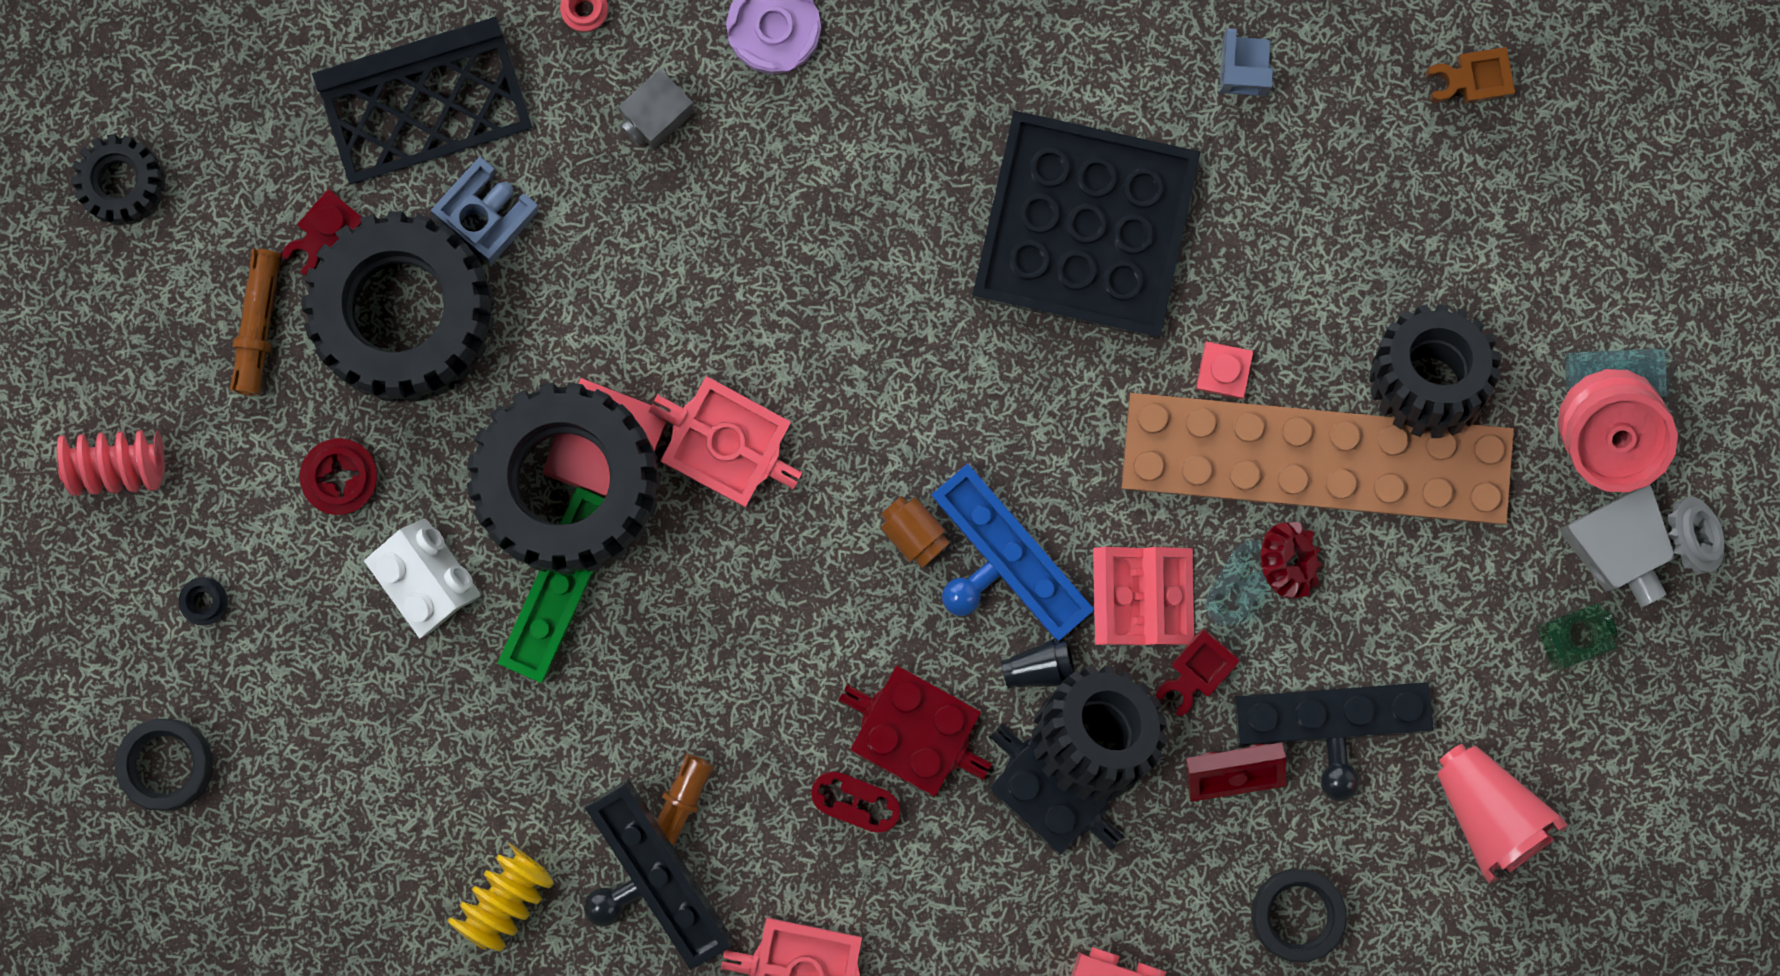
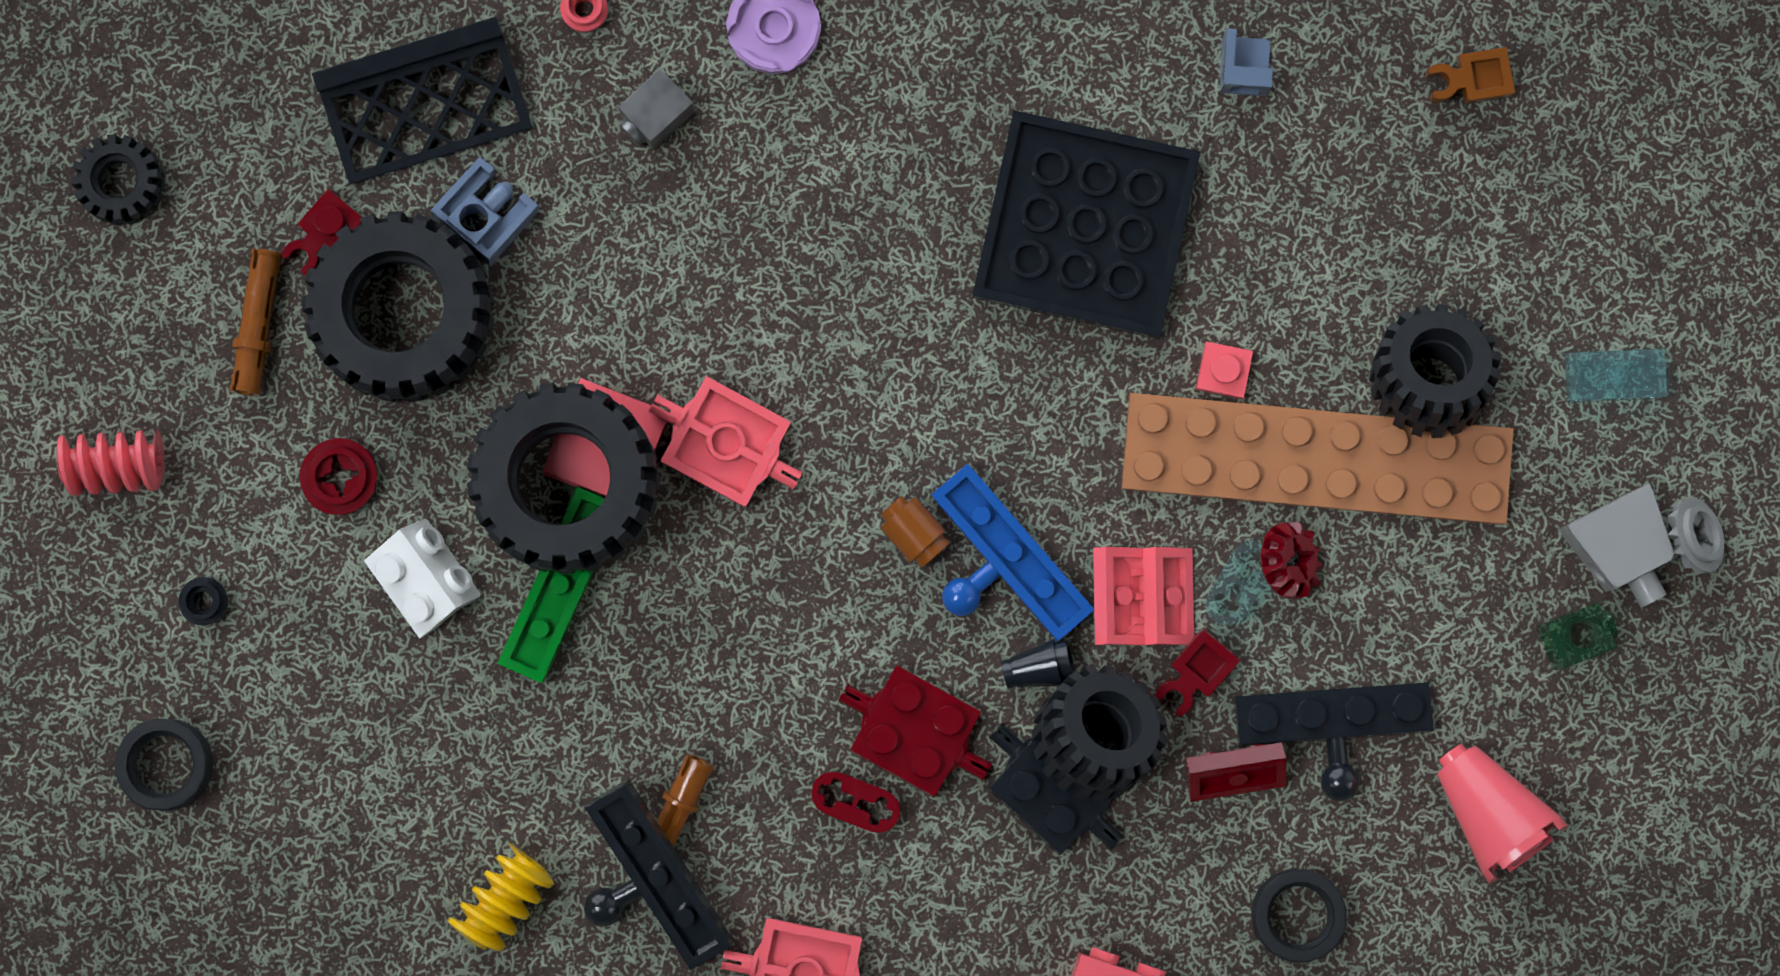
(1617, 430): coral wheel -> none

